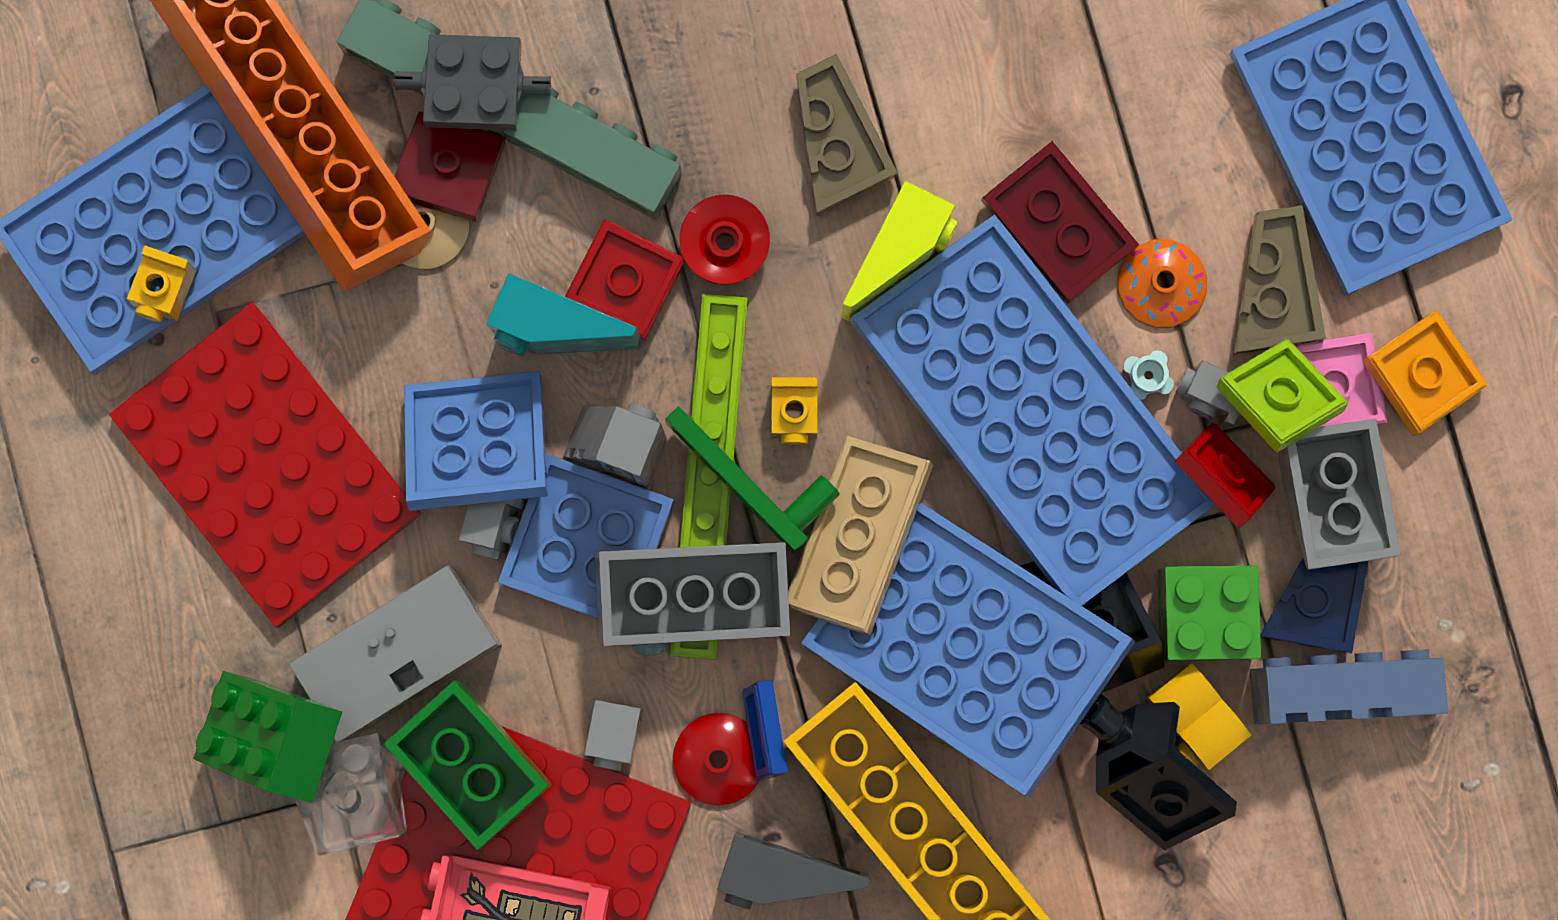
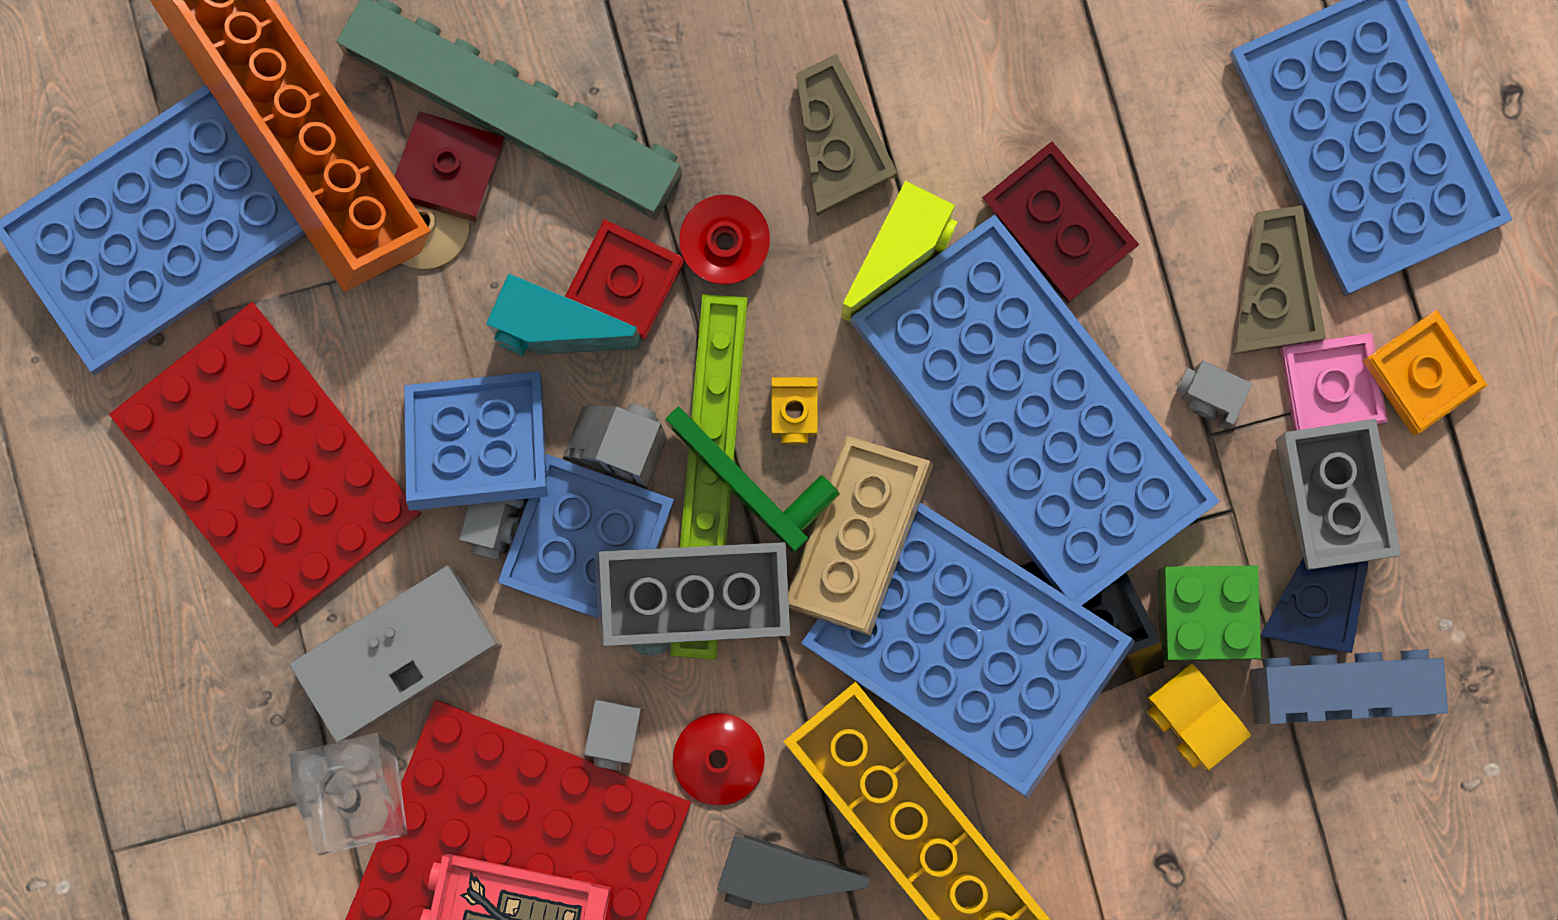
(169, 300): yellow brick -> none
(267, 736): green brick -> none
(468, 764): green brick -> none
(472, 82): dark grey plate -> none
(764, 730): blue tile -> none
(1149, 301): orange dish -> none
(1149, 777): black plate -> none
(1157, 366): light aqua plate -> none
(1225, 474): red plate -> none
(1282, 395): lime tile -> none

